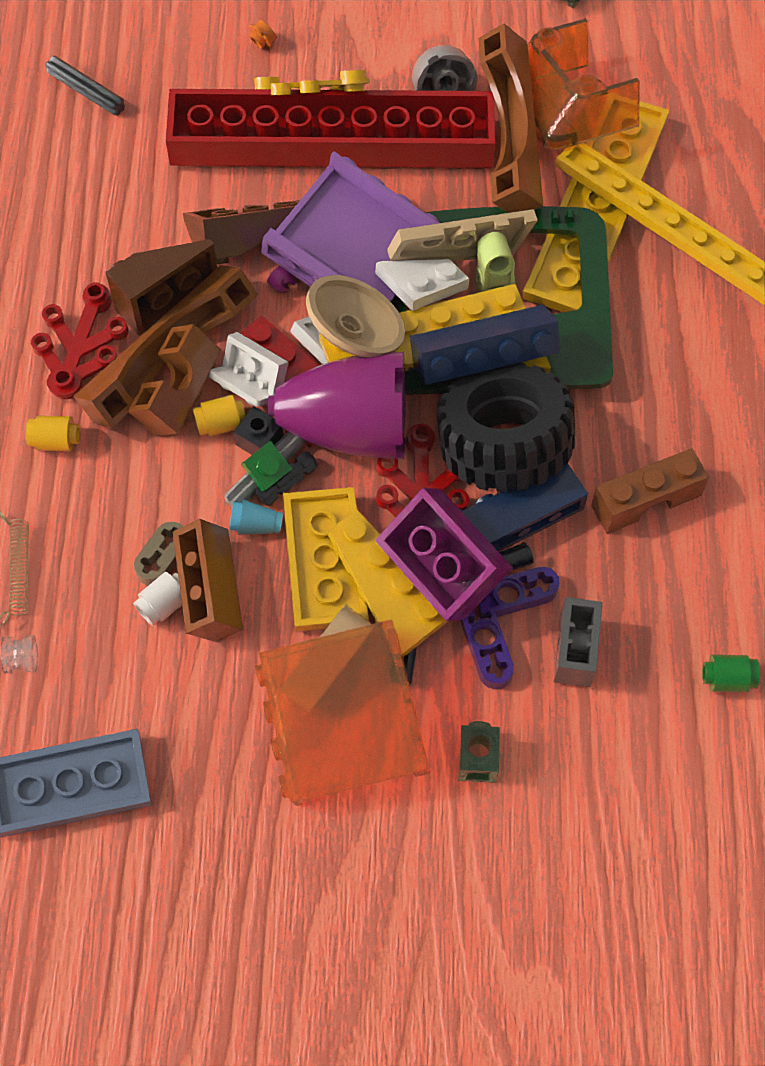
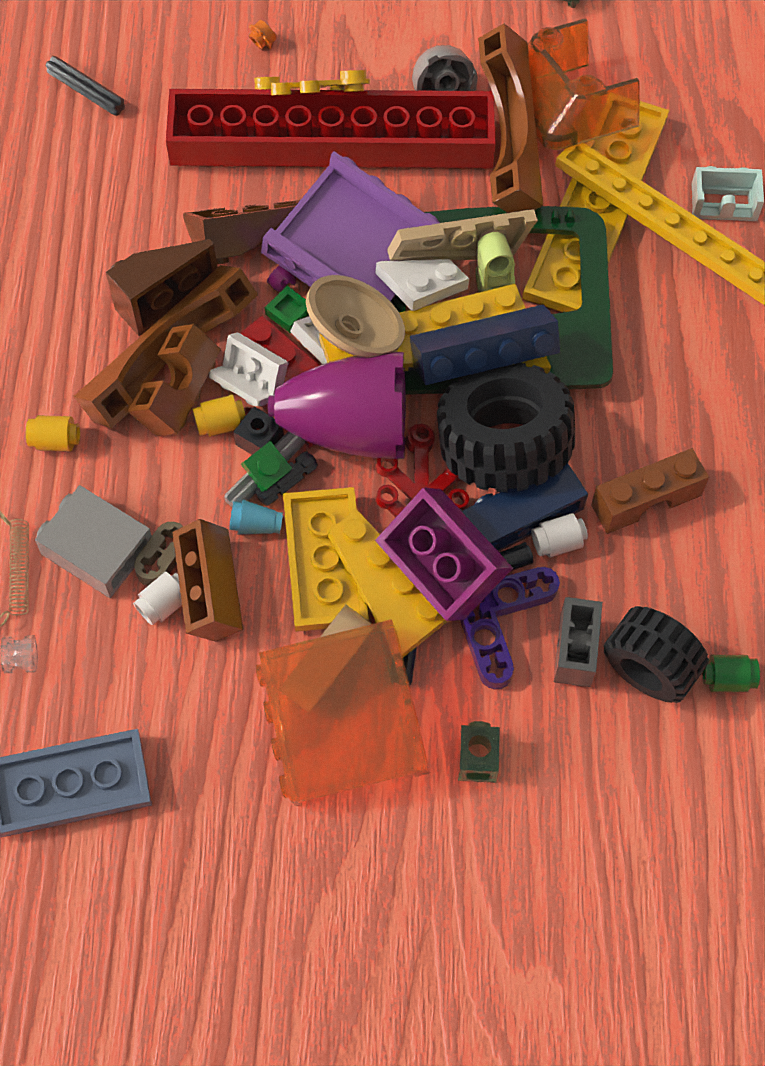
(79, 344): red plant -> none
(93, 540): none -> light grey brick
(287, 308): none -> green plate
(559, 535): none -> white brick
(656, 654): none -> black tyre
(728, 183): none -> light aqua window

